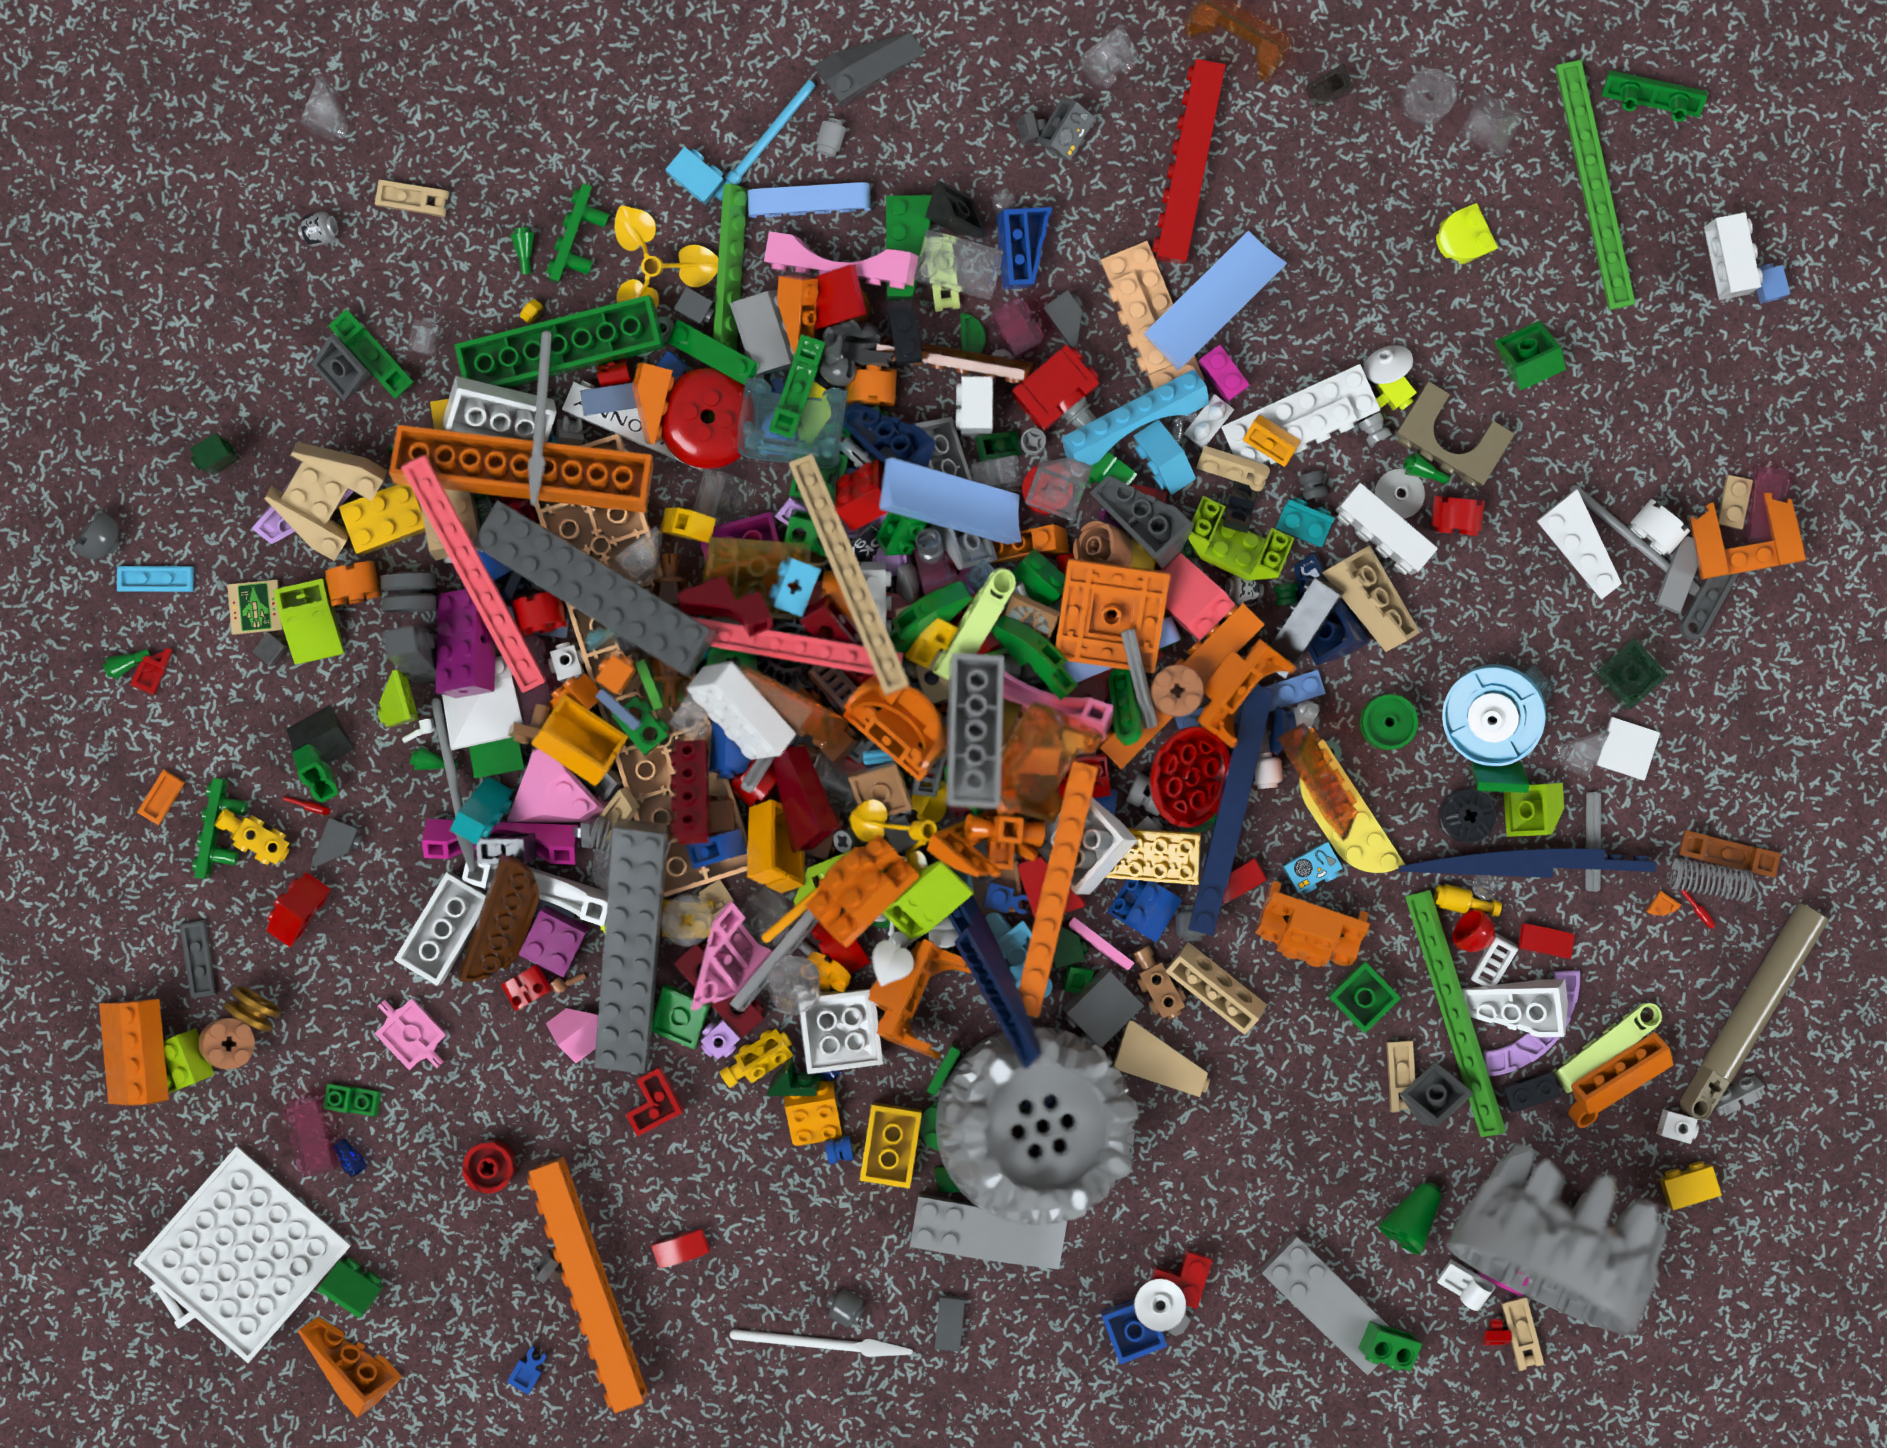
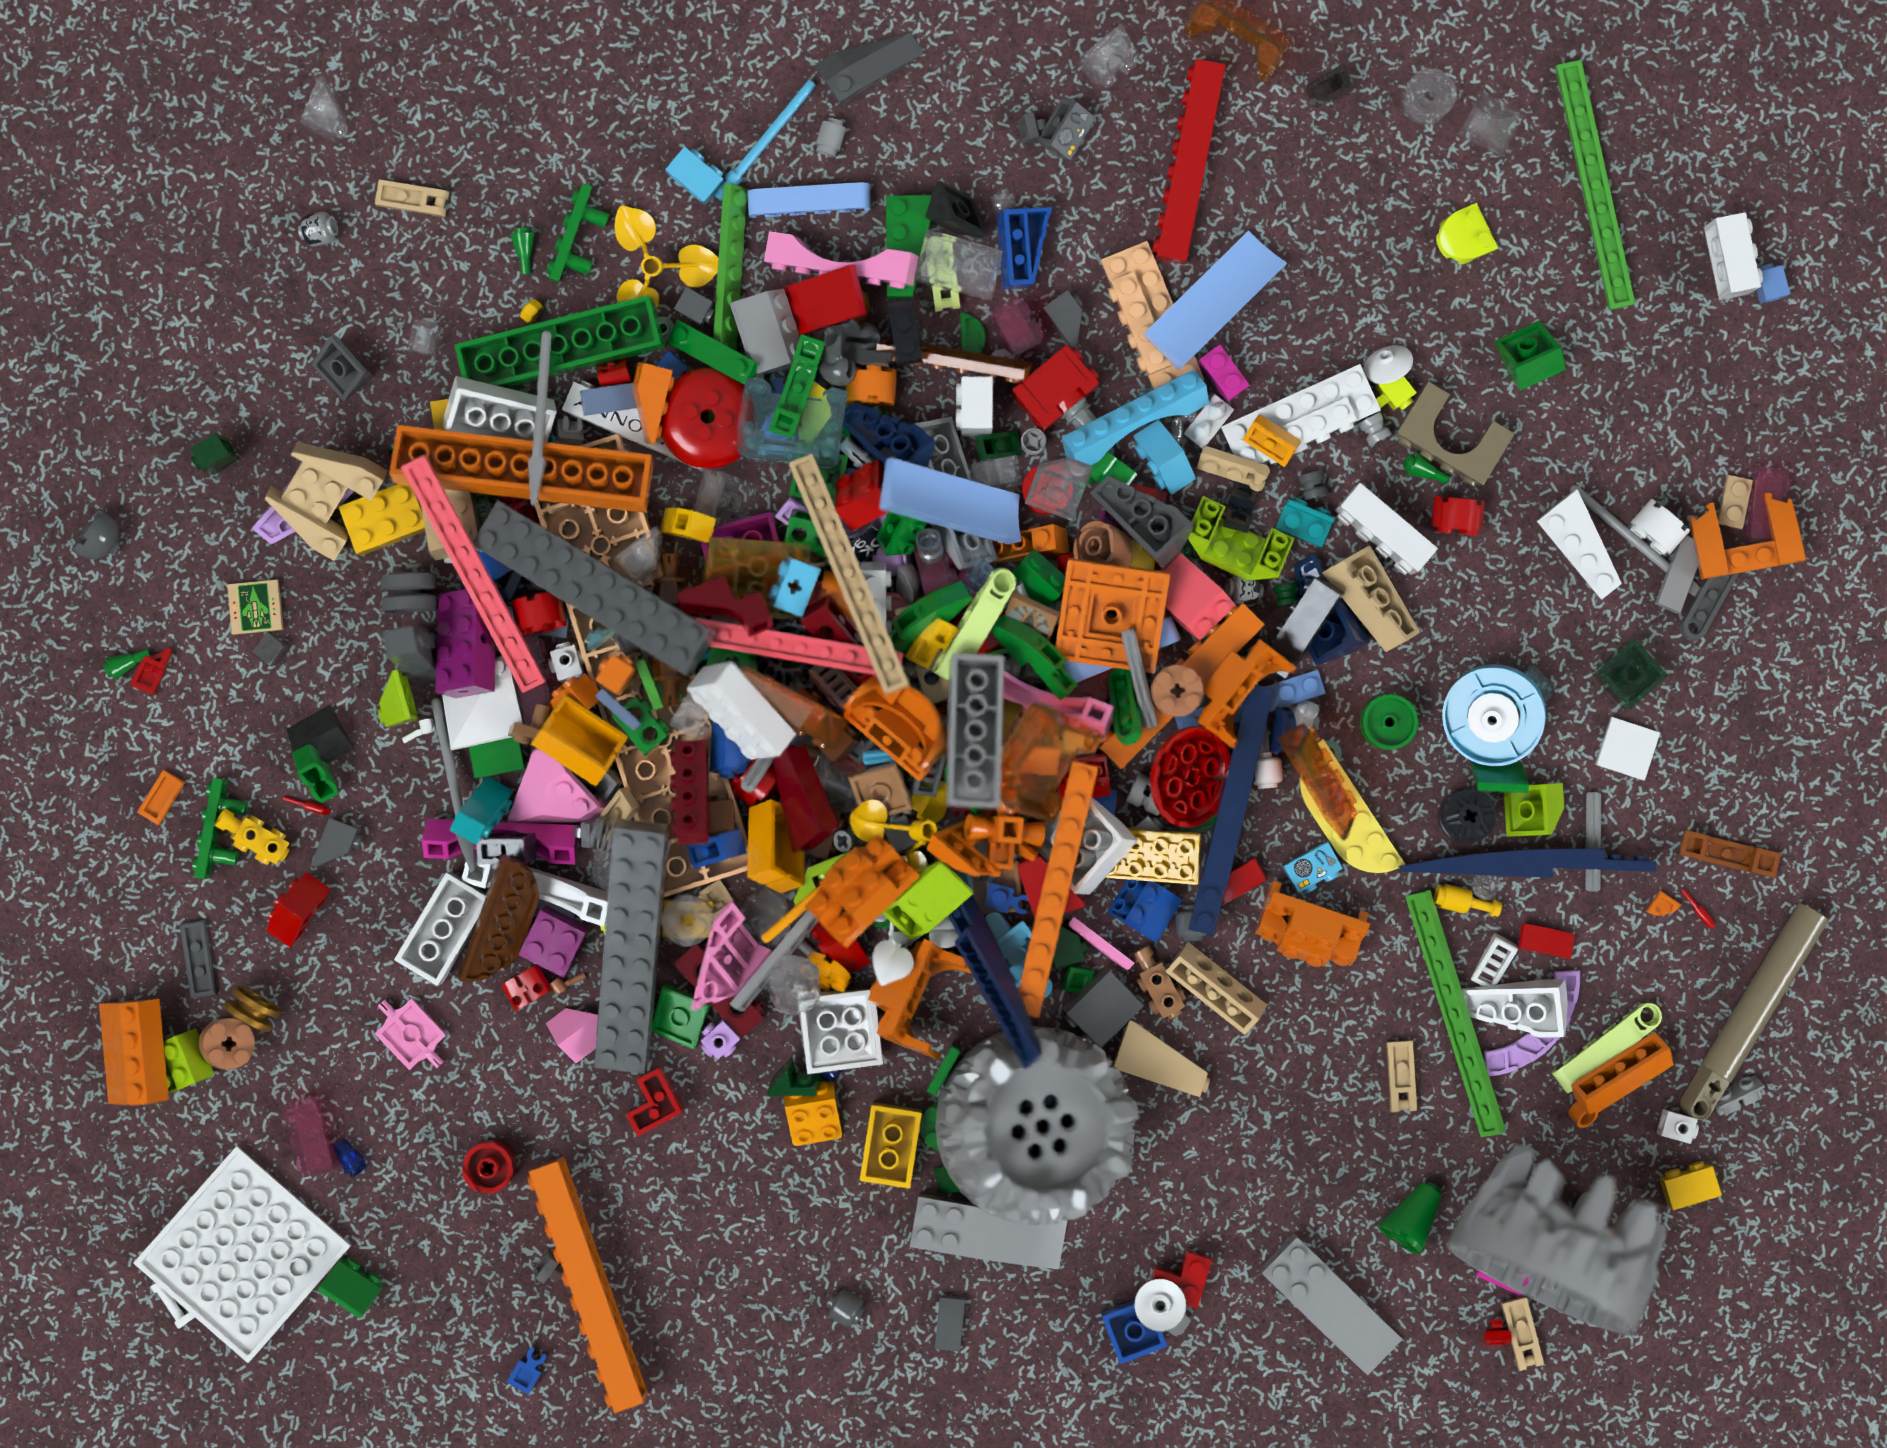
(155, 578): medium azure tile -> none
(309, 621): lime slope -> none
(352, 583): orange brick -> none
(352, 1099): green slope -> none
(352, 1372): orange wedge -> none
(371, 354): green slope -> none
(427, 760): green cone -> none
(680, 1248): red slope -> none
(758, 1058): yellow brick -> none
(797, 306): orange slope -> none
(839, 1150): blue wheel -> none
(867, 1347): white piece -> none
(1363, 996): green brick -> none
(1392, 1342): green brick -> none
(1414, 492): white dish -> none
(1435, 1096): dark grey slope -> none
(1465, 1283): white plate -> none
(1473, 931): red hat -> none
(1530, 1091): black brick -> none
(1581, 753): clear slope -> none
(1654, 93): green plate -> none
(1676, 882): light grey piece -> none

